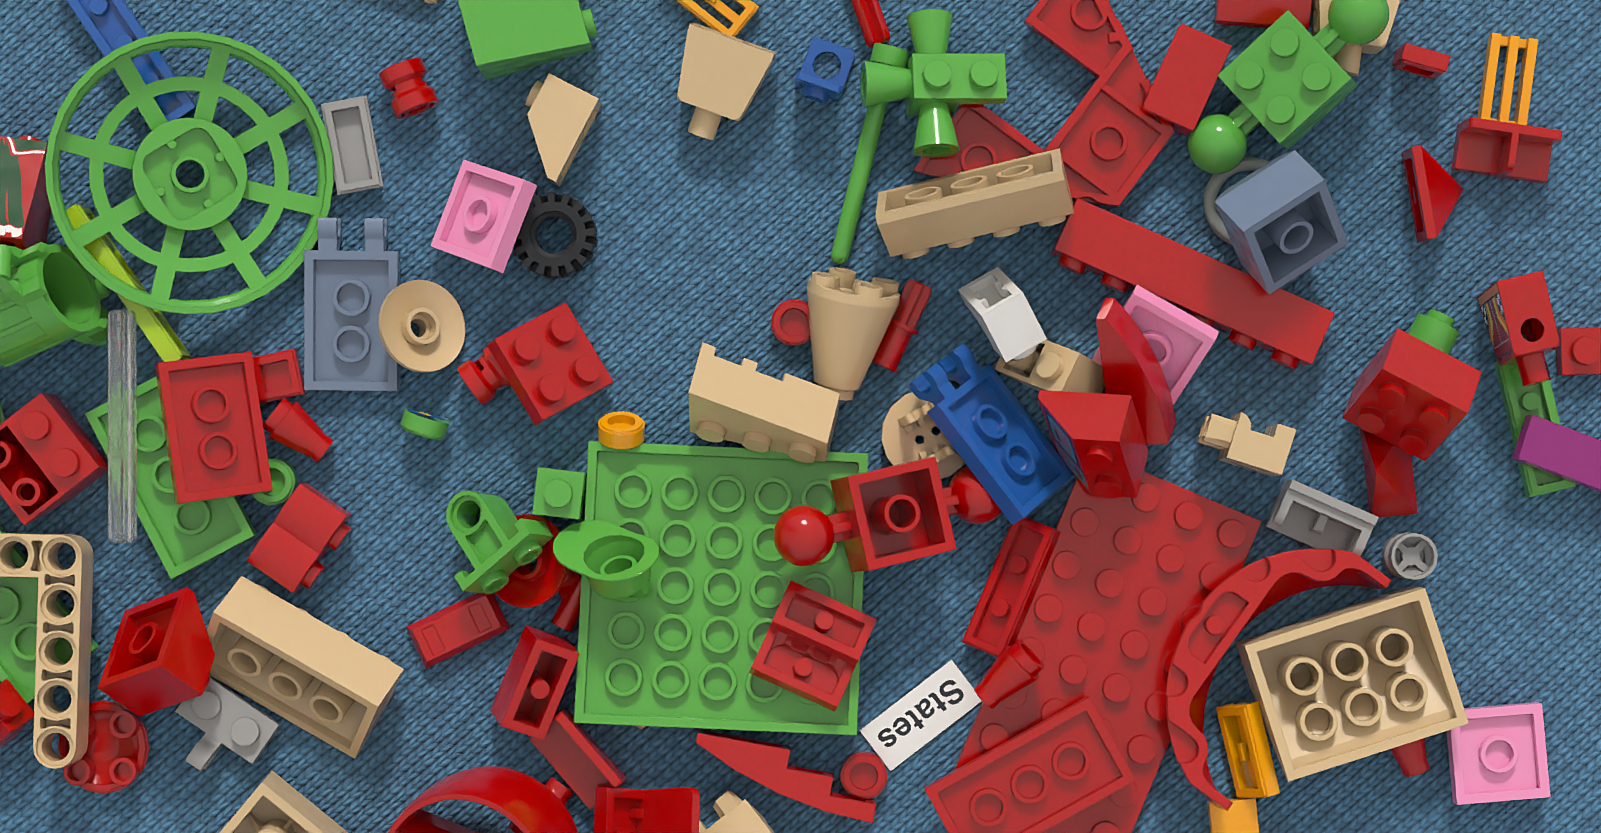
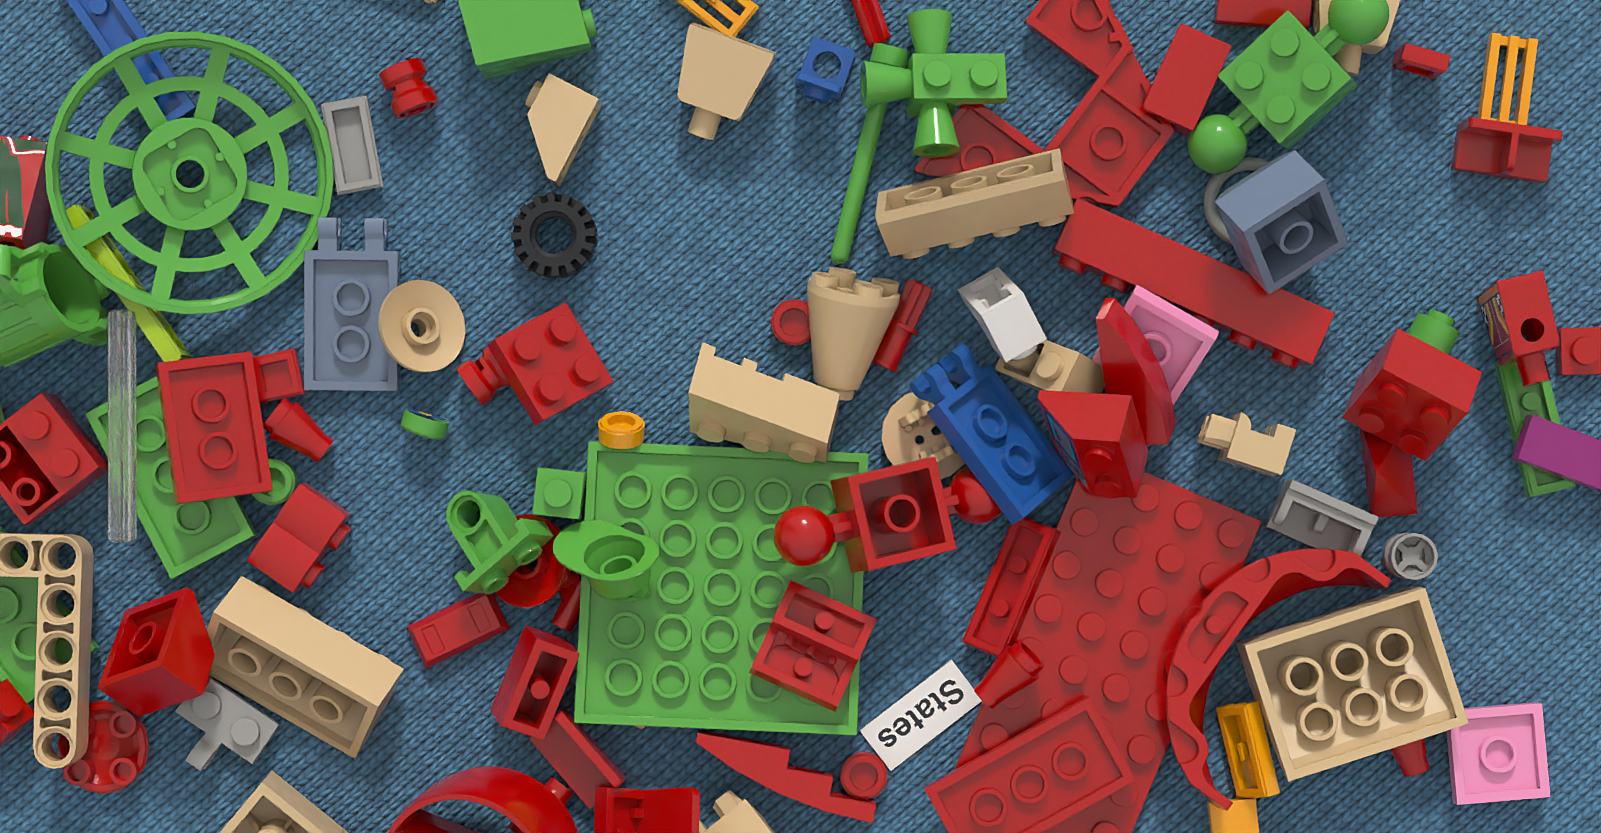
(483, 215): bright pink plate -> none
(1430, 192): red slope -> none

